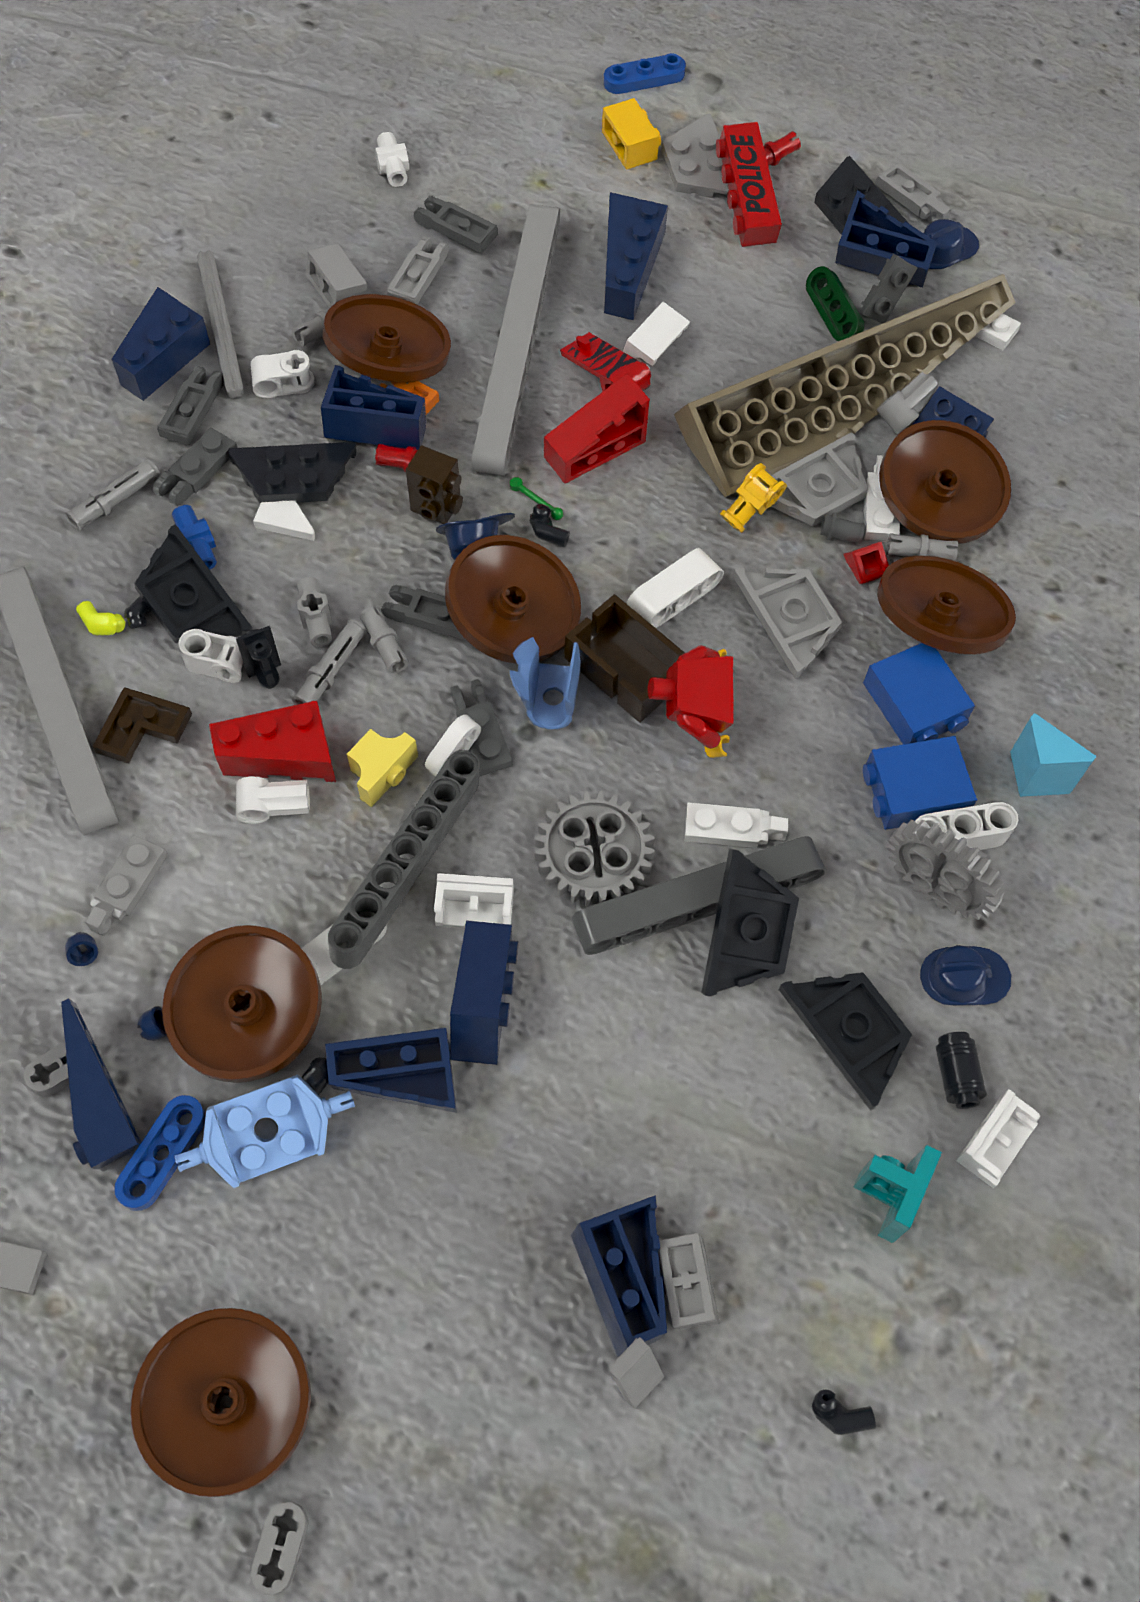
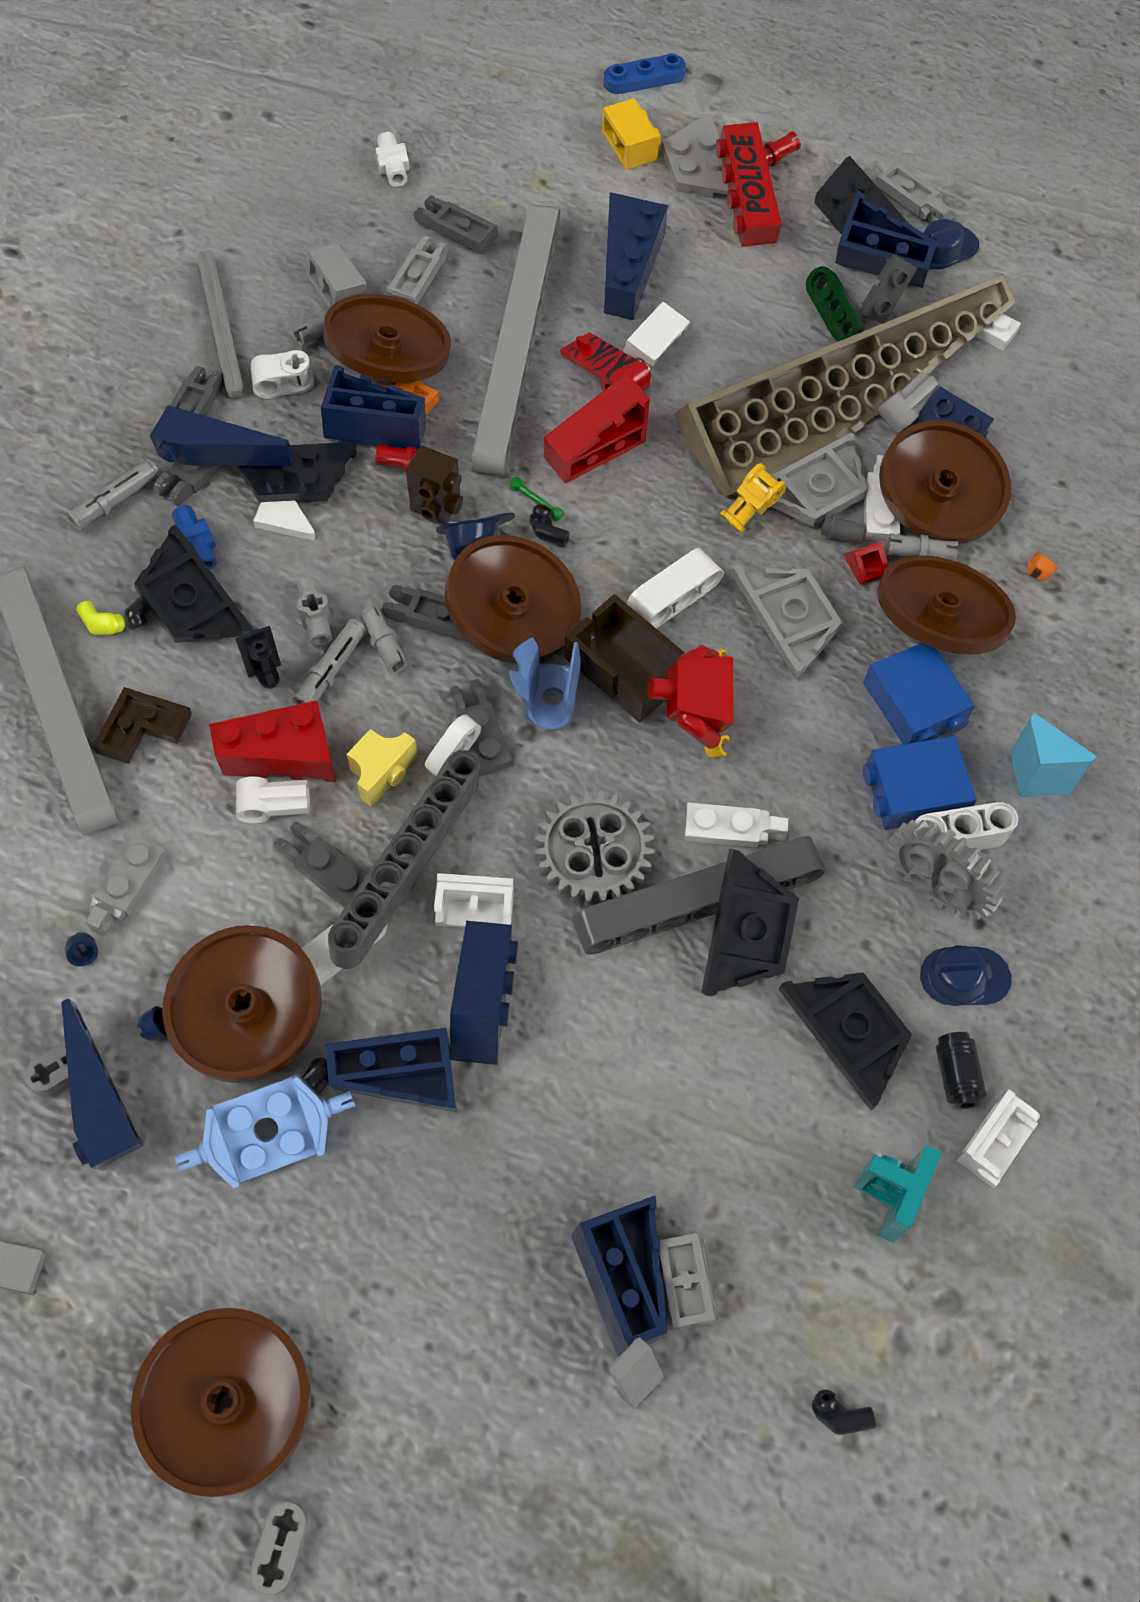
(159, 344): dark blue wedge -> none
(165, 1133): blue plate -> none
(209, 441): none -> dark blue slope
(219, 655): white piece -> none
(323, 865): none -> dark grey hinge
(1042, 565): none -> orange hinge

